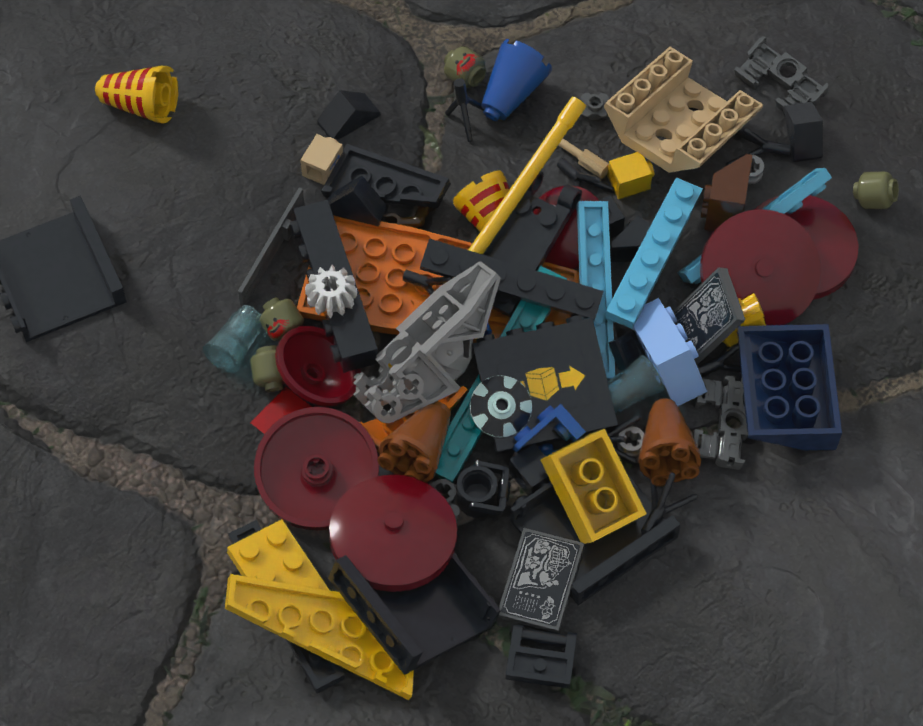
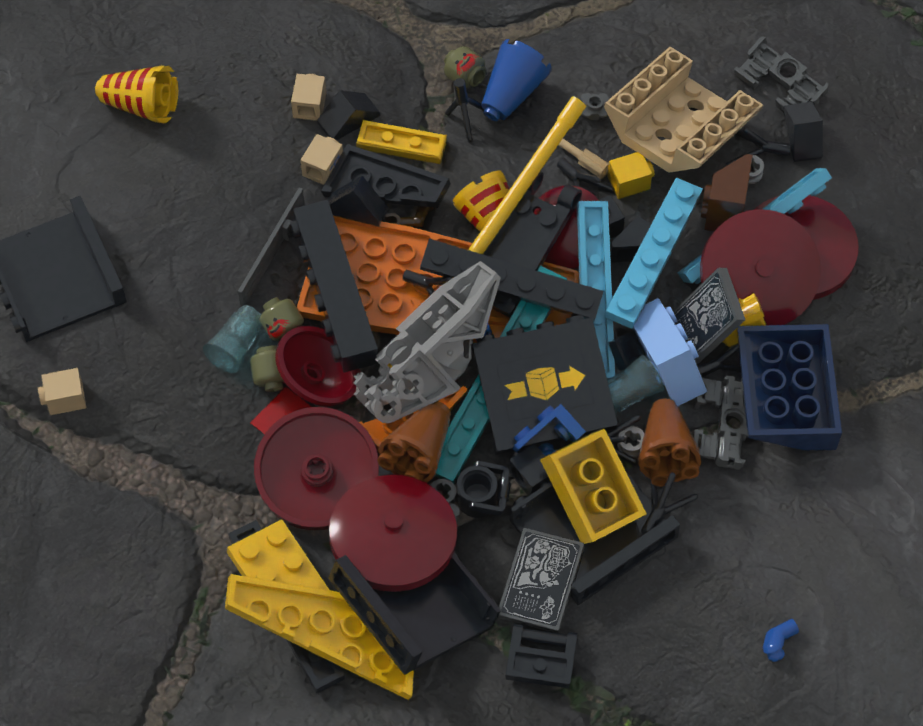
(62, 391): none -> tan brick
(308, 96): none -> tan brick
(331, 291): white gear -> none
(401, 142): none -> yellow tile
(495, 421): dish -> none
(775, 639): none -> blue arm
(876, 190): olive head -> none

